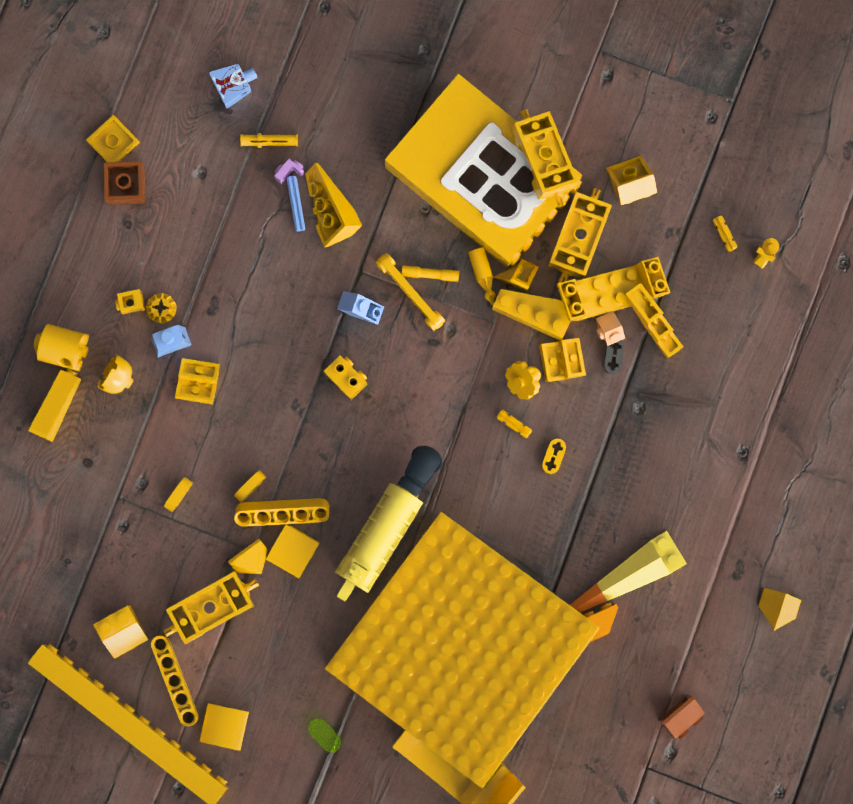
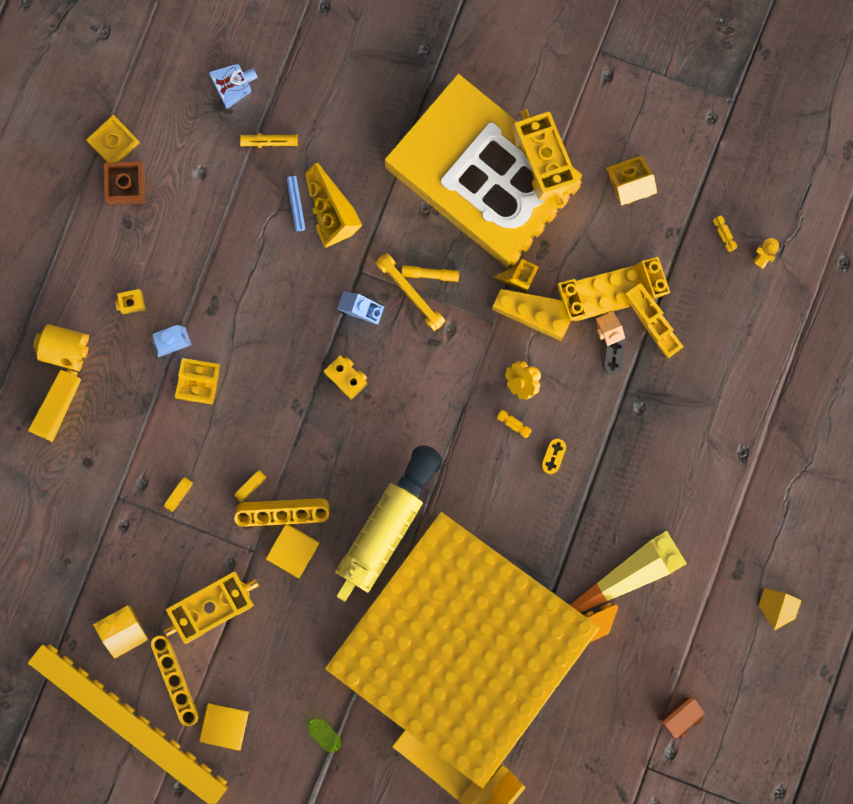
(116, 376): yellow cylinder -> none
(167, 314): yellow gear -> none
(251, 559): yellow slope -> none
(285, 170): lavender bracket -> none
(482, 272): yellow wheel -> none
(562, 360): yellow slope -> none
(572, 254): yellow brick -> none

